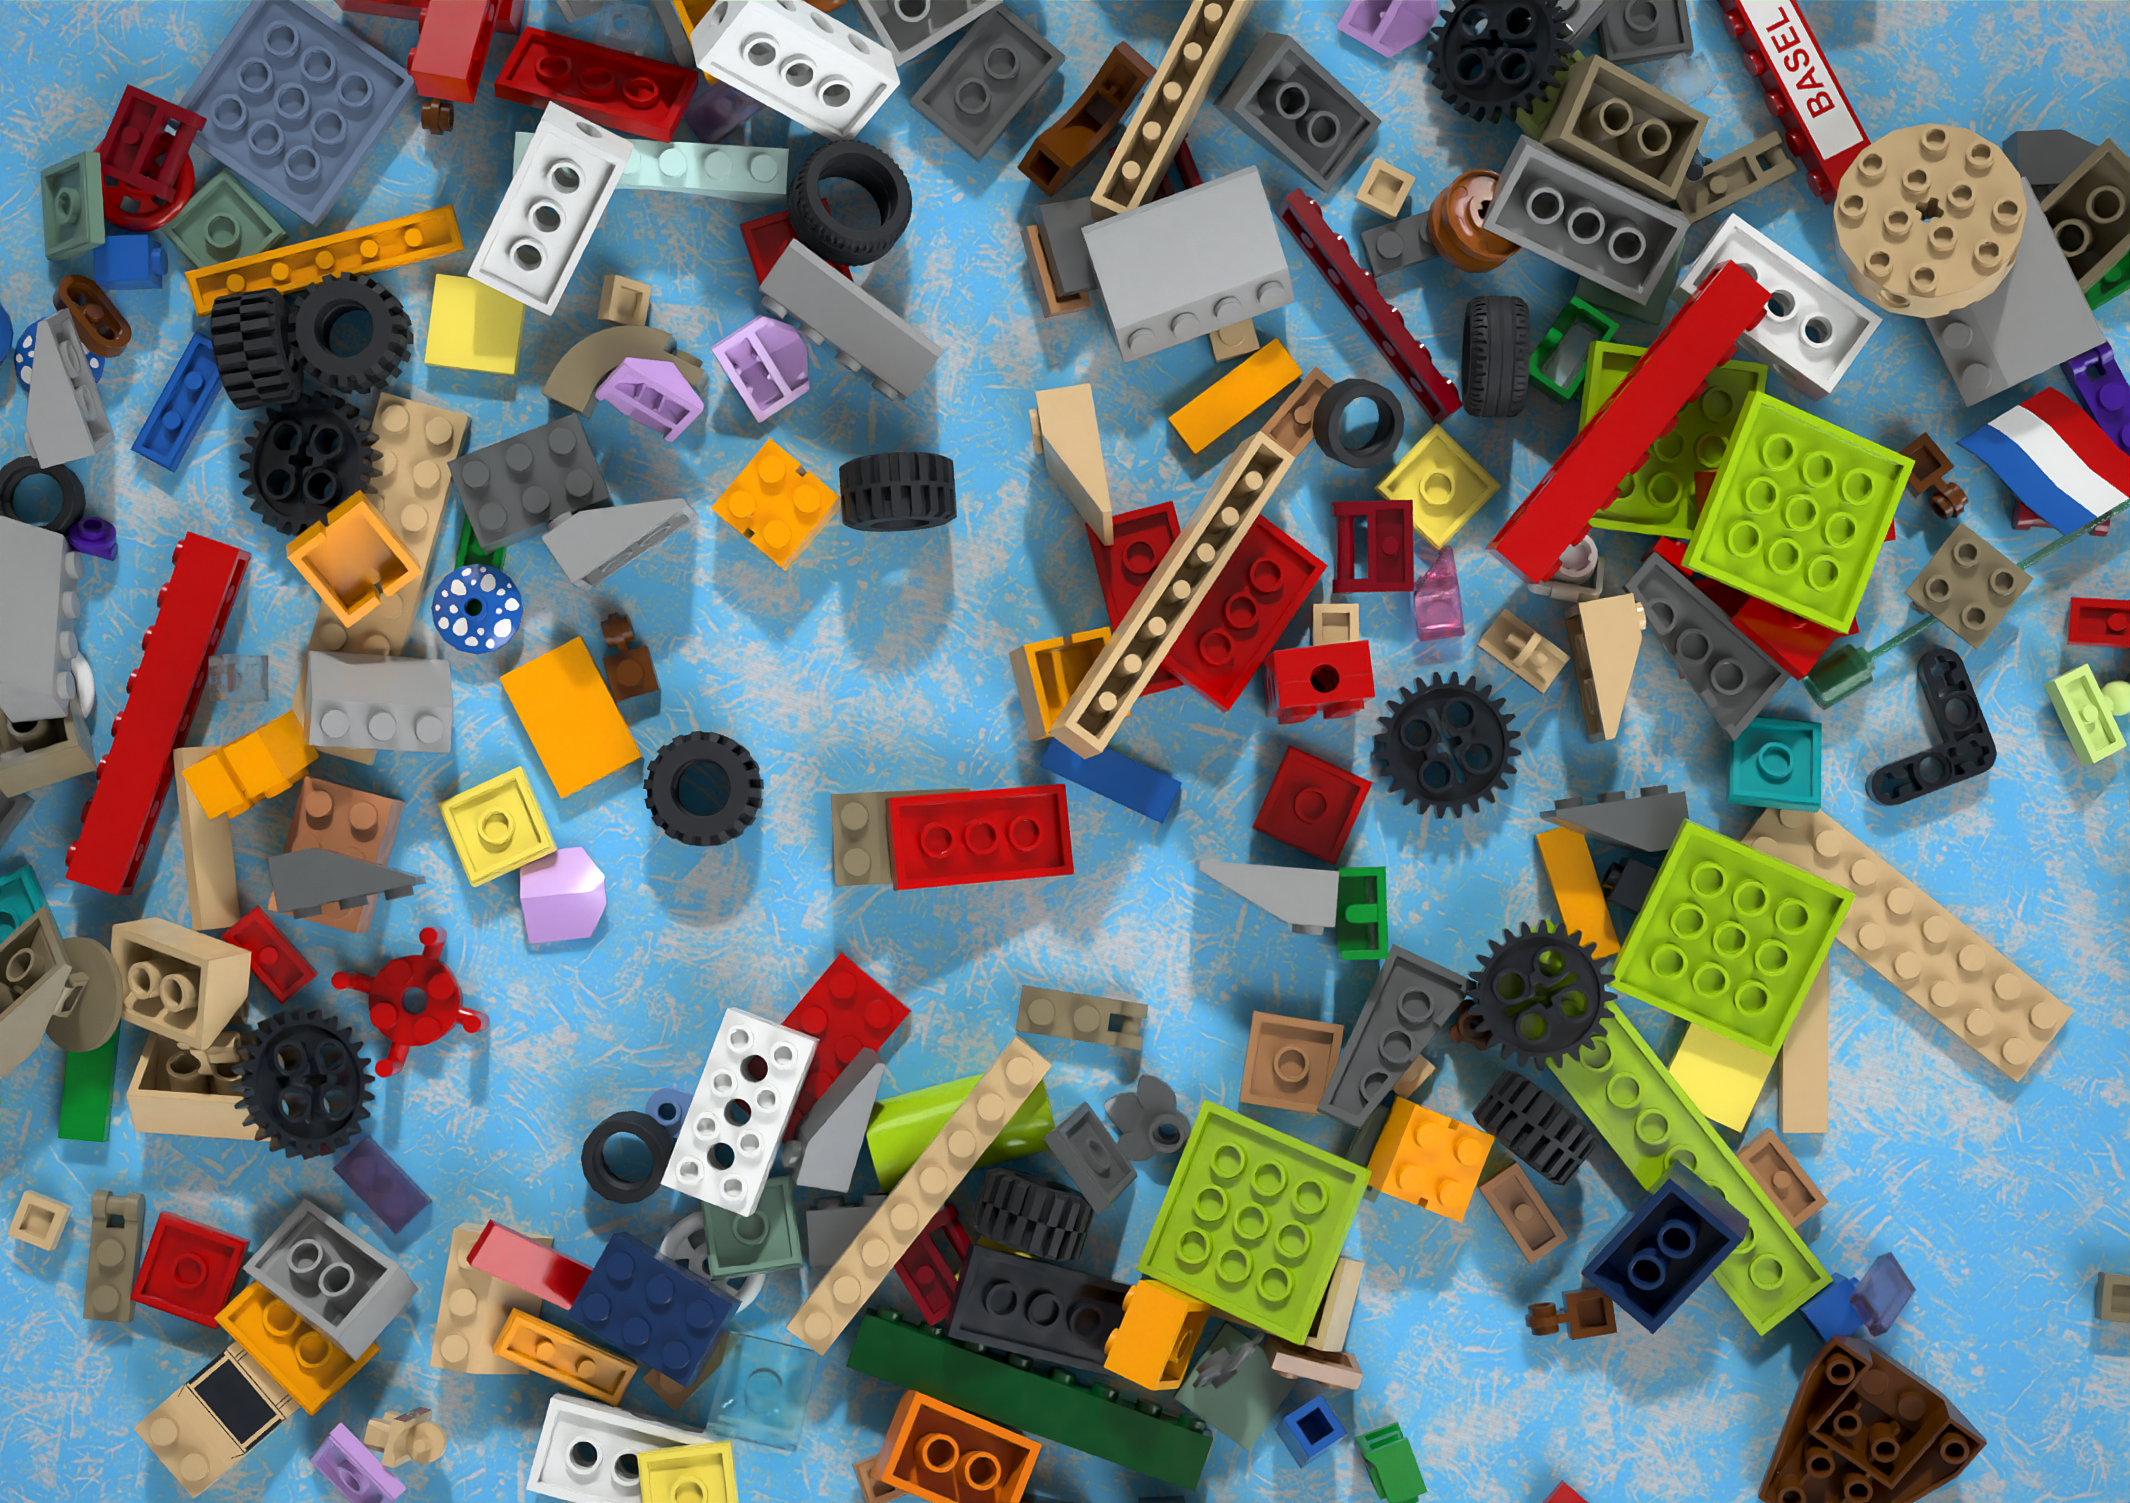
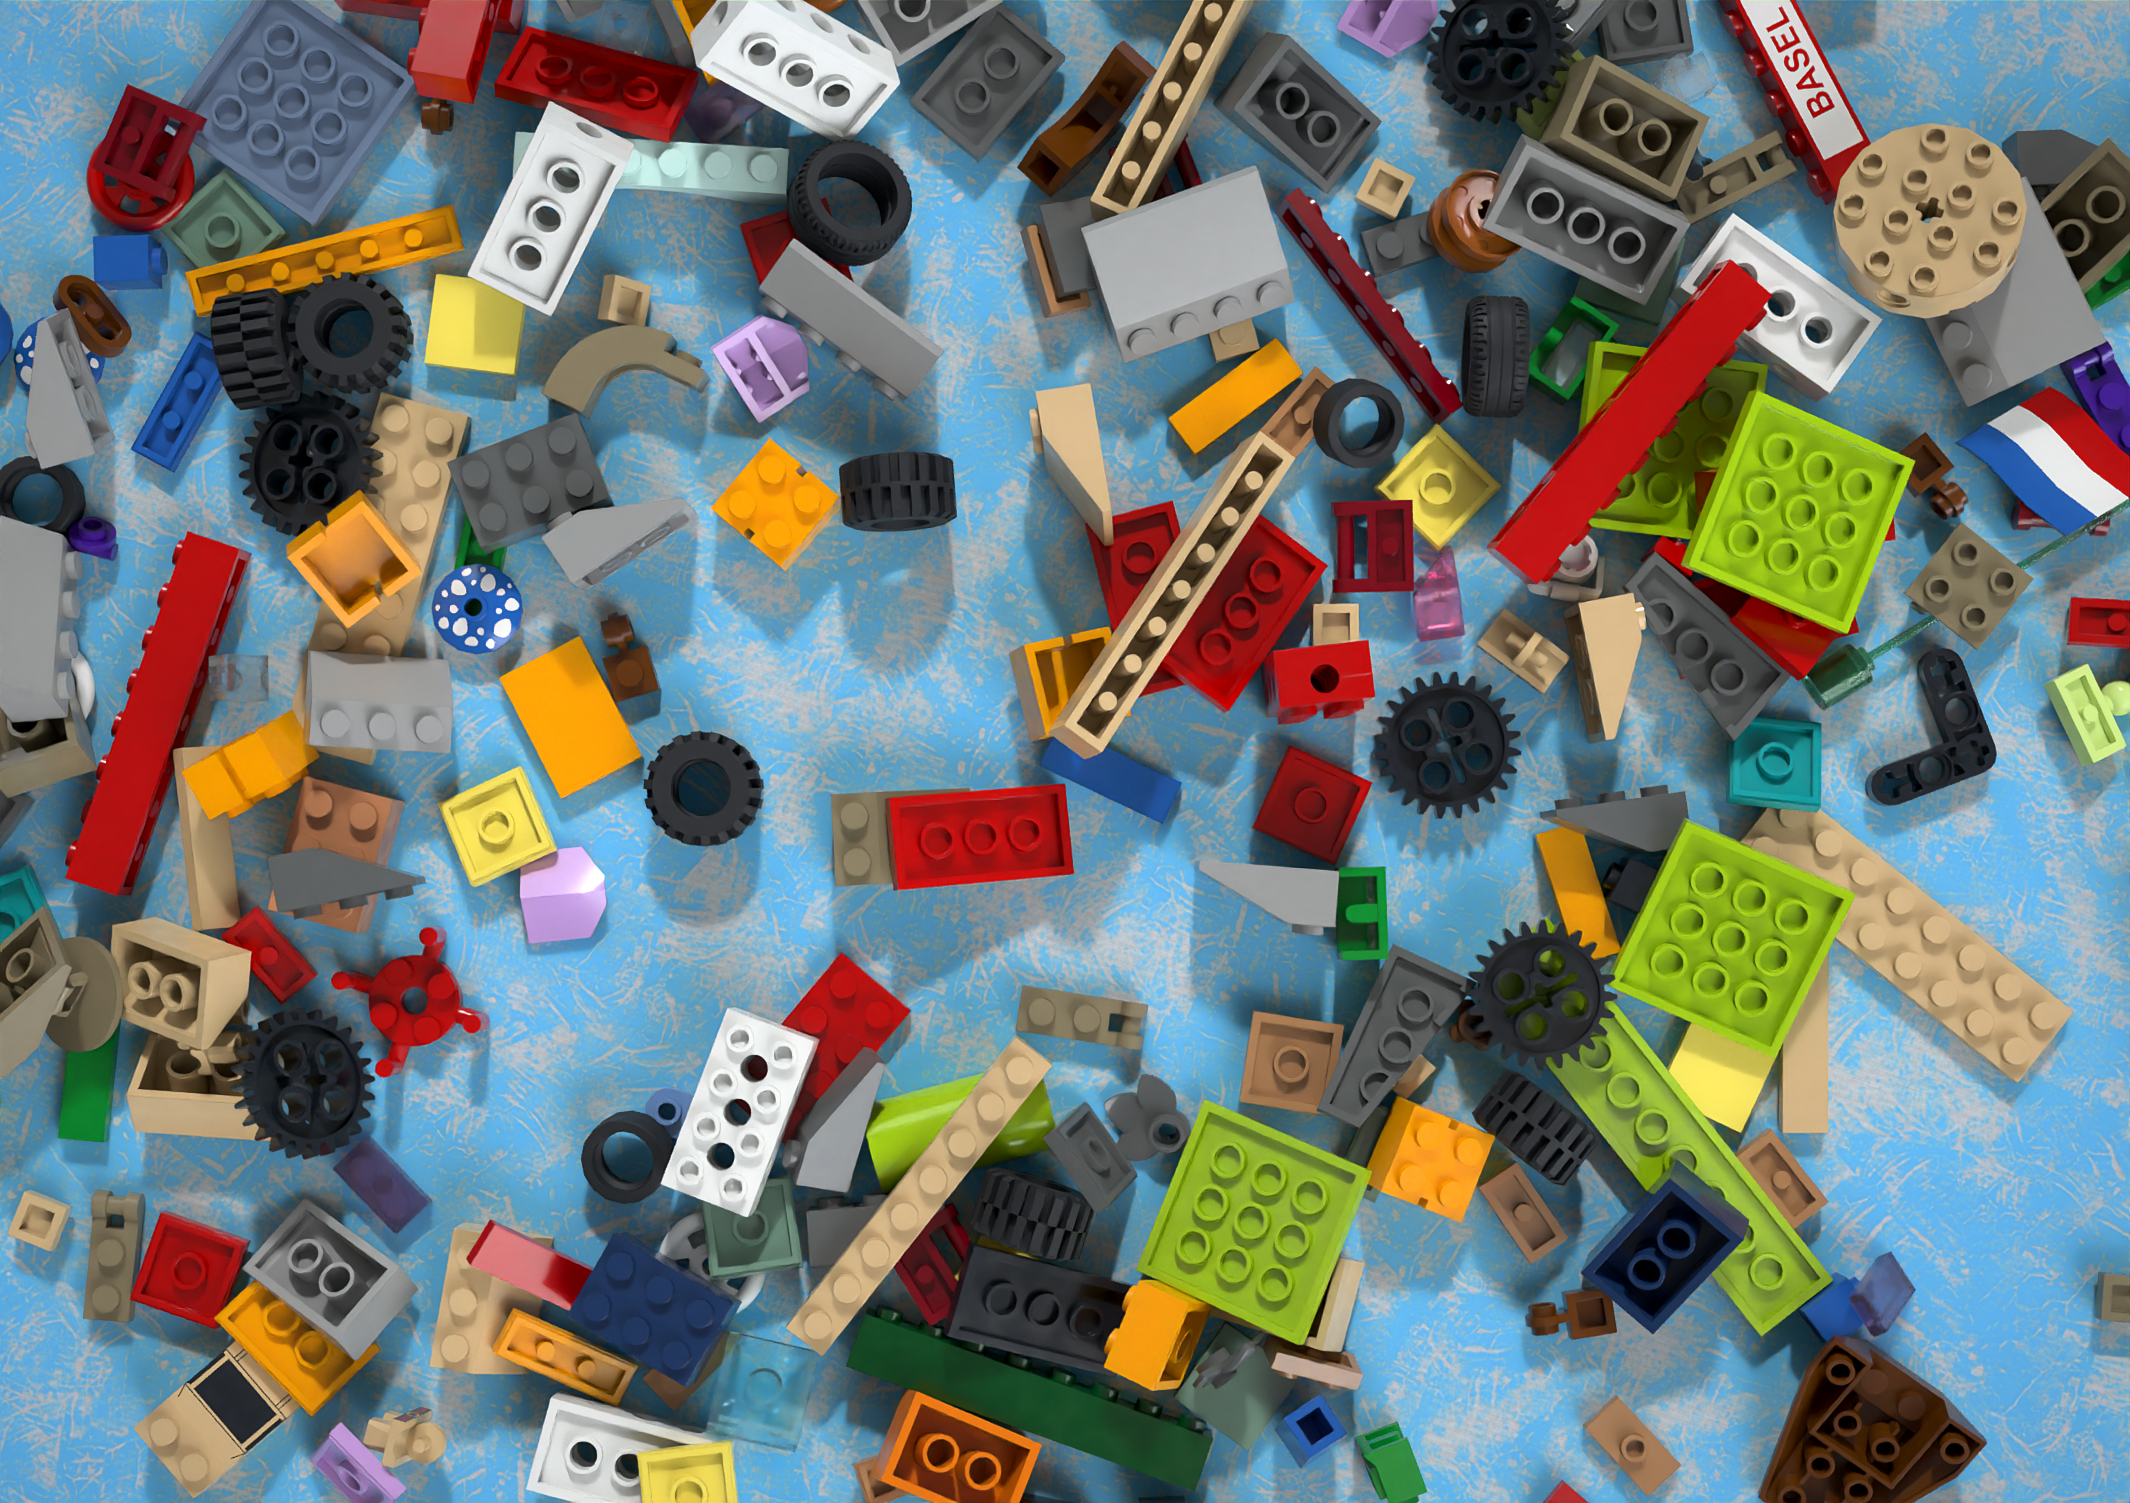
(72, 206): sand green tile -> none
(652, 395): lavender slope -> none
(1632, 1445): none -> medium nougat plate

